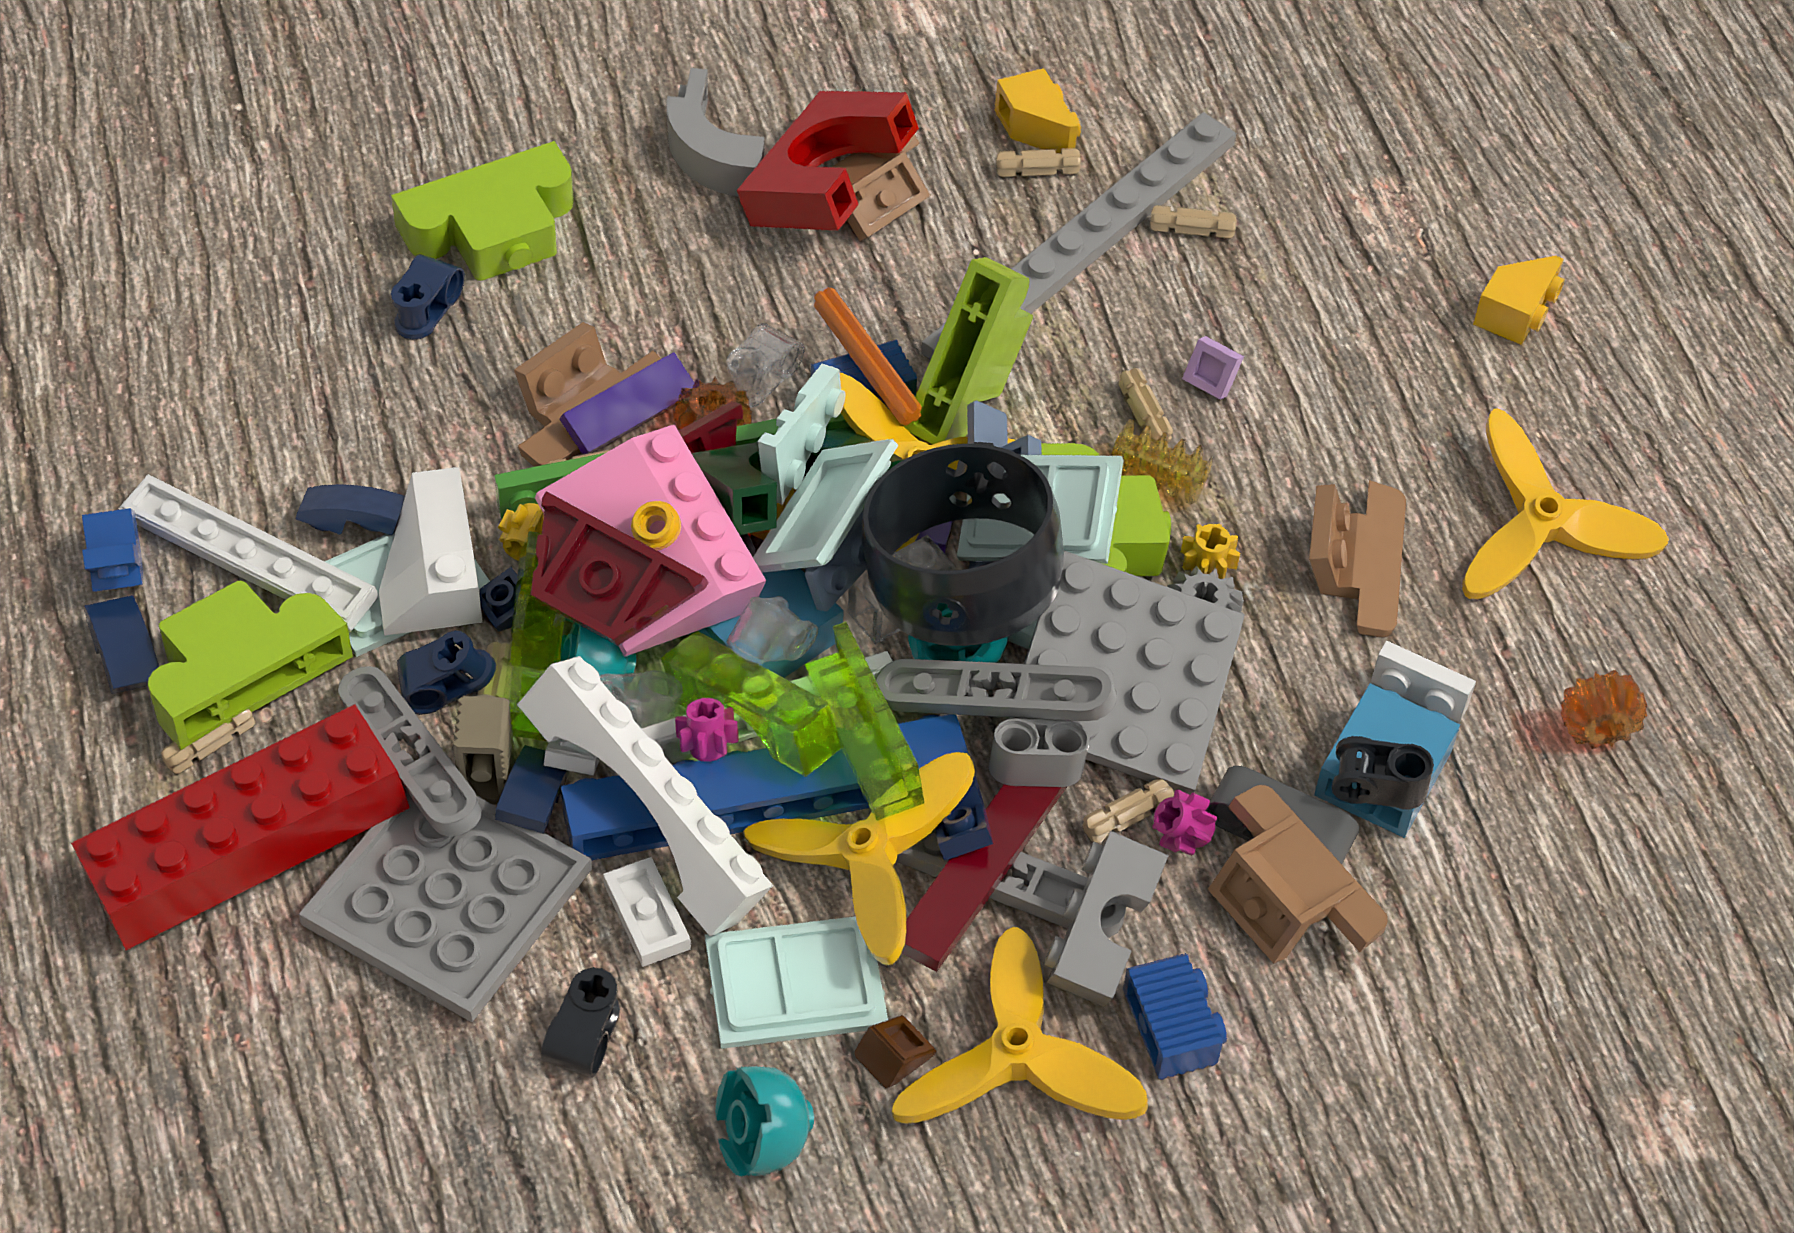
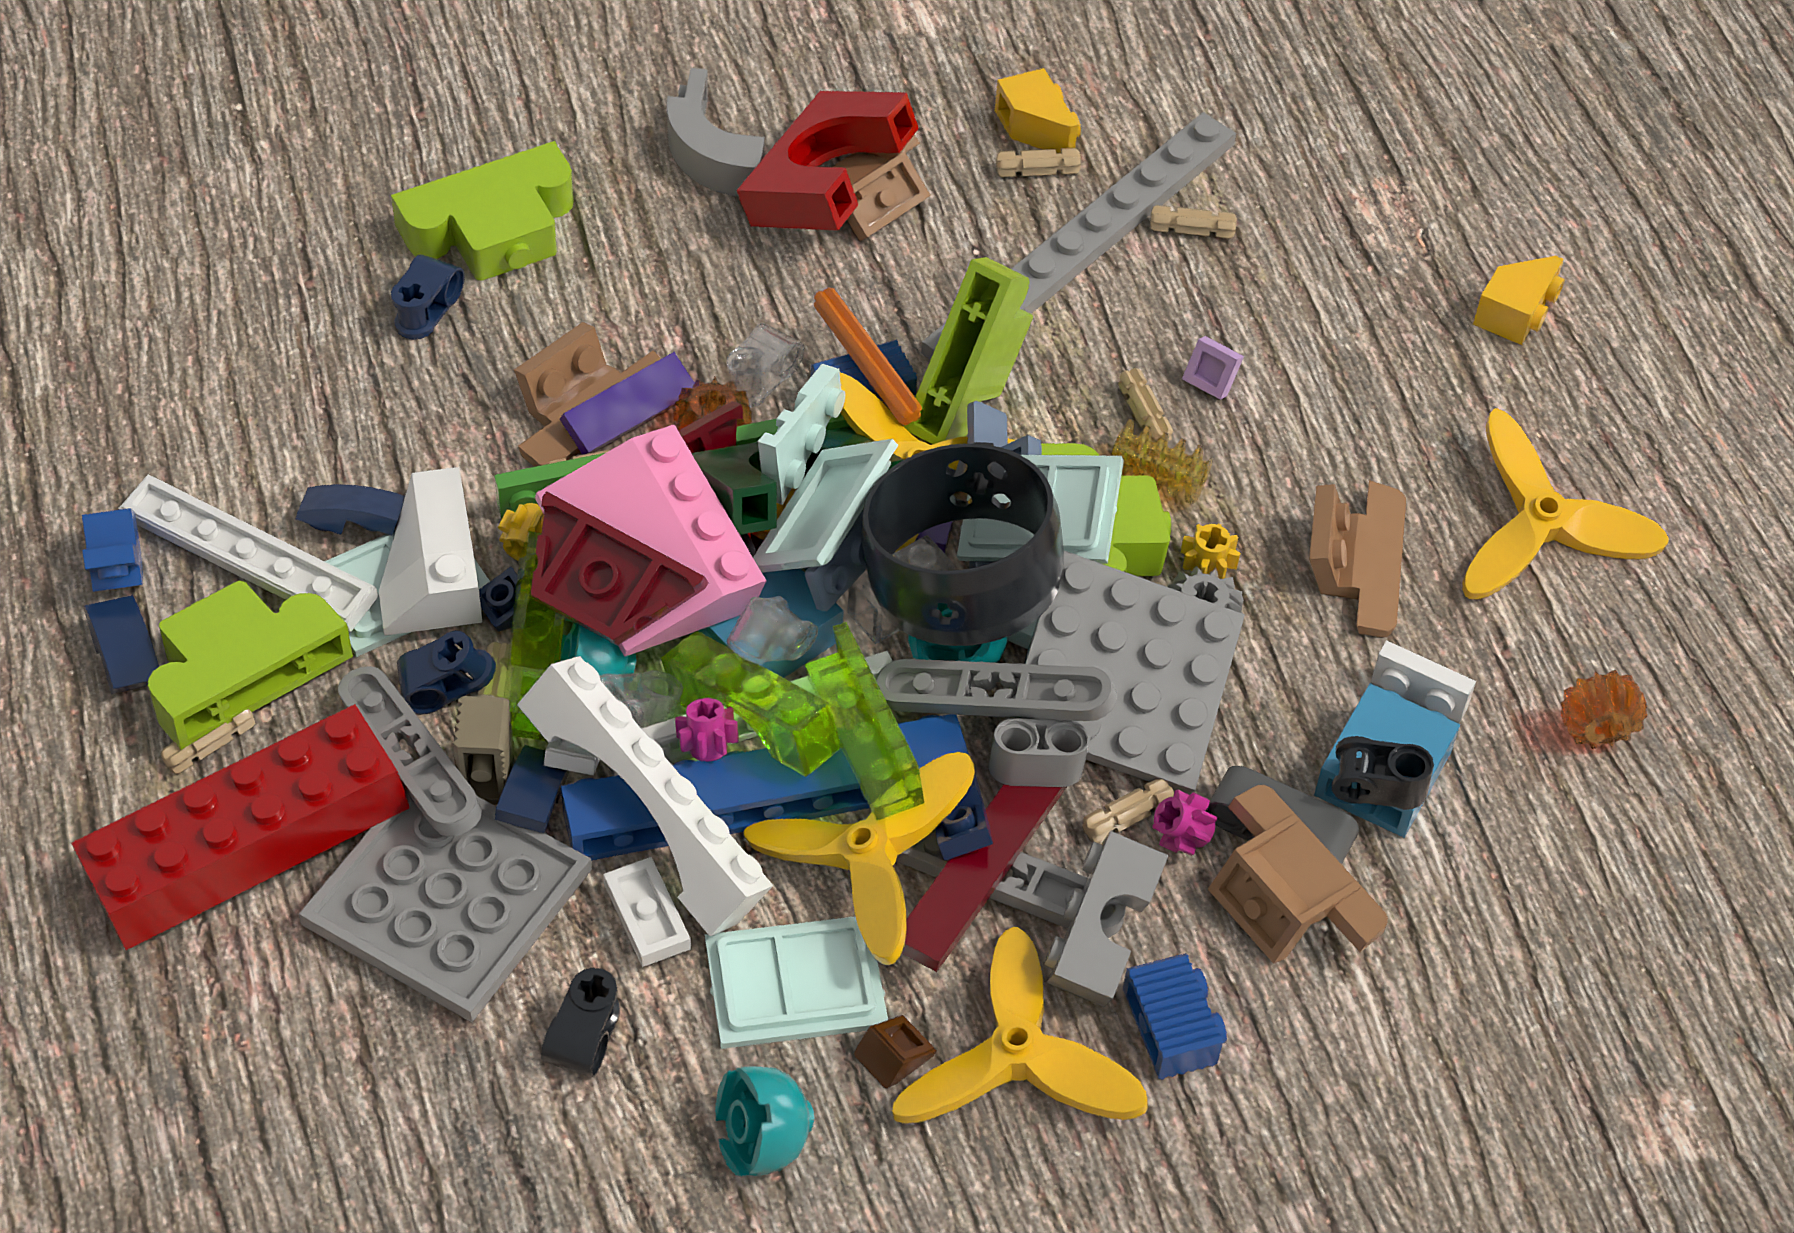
(650, 513): yellow plate -> none

